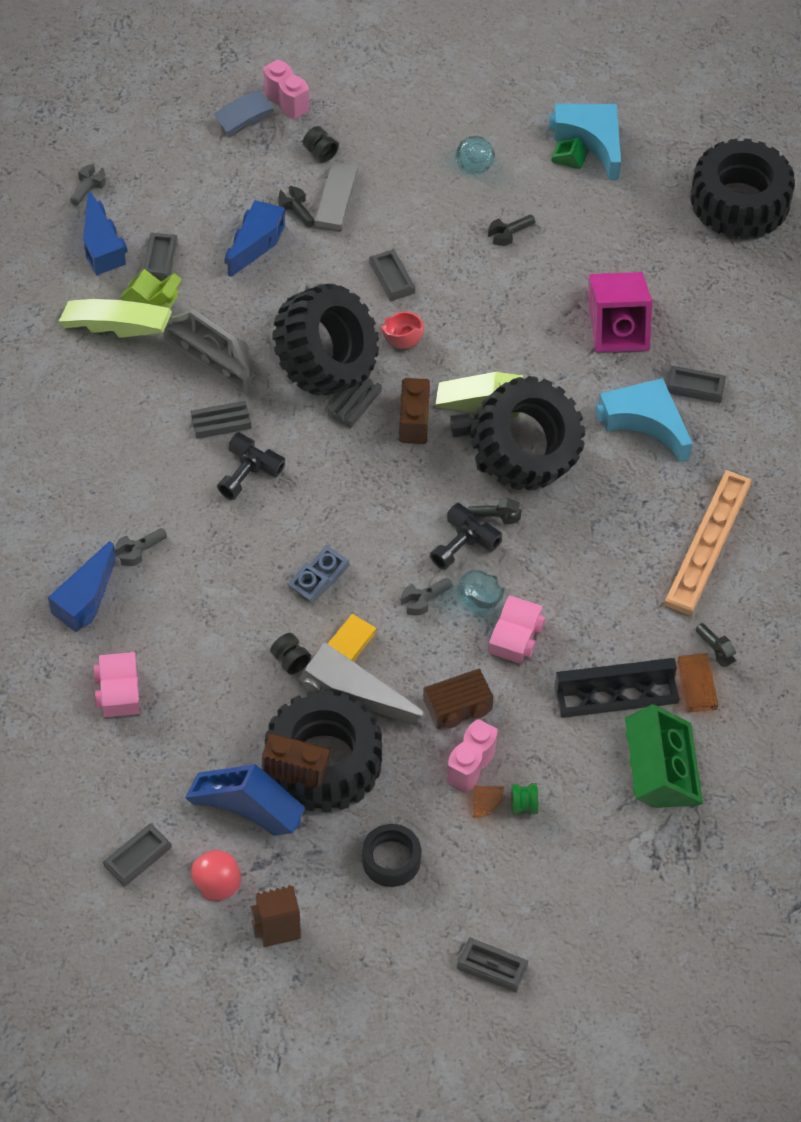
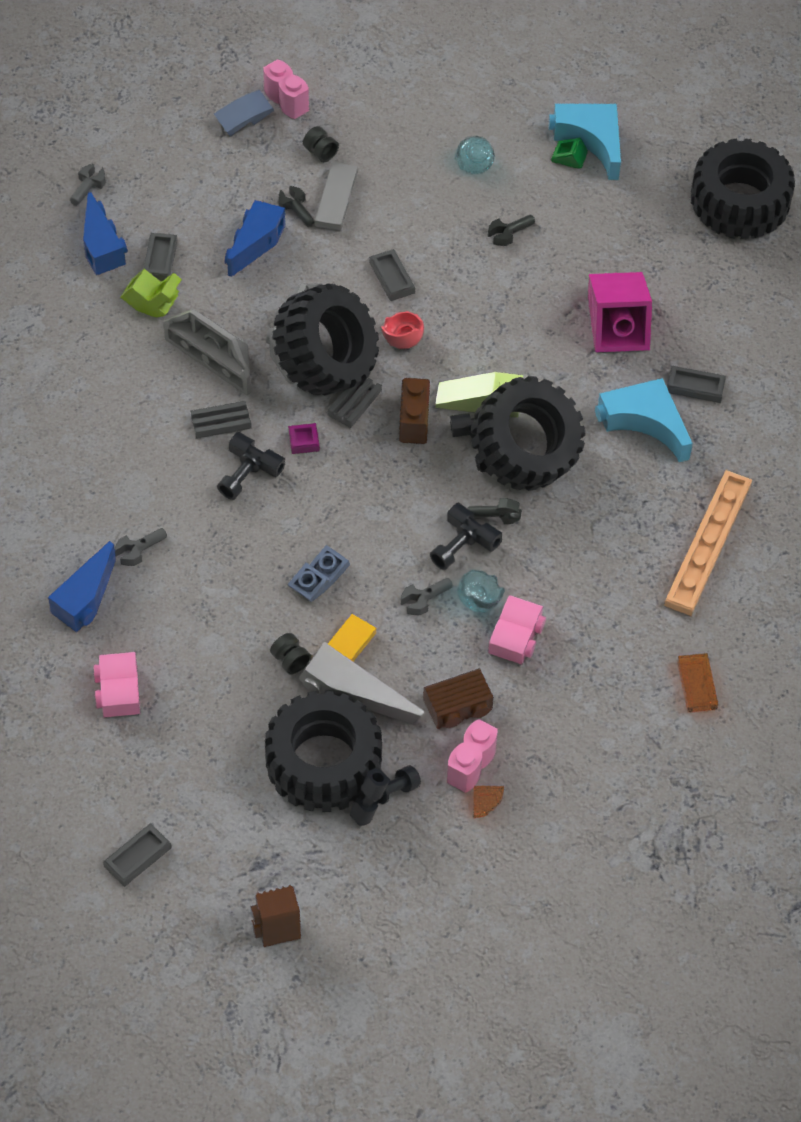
(120, 316): yellowish green slope -> none
(216, 875): coral hair -> none
(250, 794): blue arch -> none
(295, 760): reddish brown brick -> none
(303, 438): none -> magenta tile
(377, 790): none -> black bar
(392, 833): black tyre -> none
(488, 975): dark grey tile -> none
(524, 798): green wheel -> none
(613, 678): black fence -> none
(663, 759): green slope -> none
(722, 646): pearl dark grey bar -> none

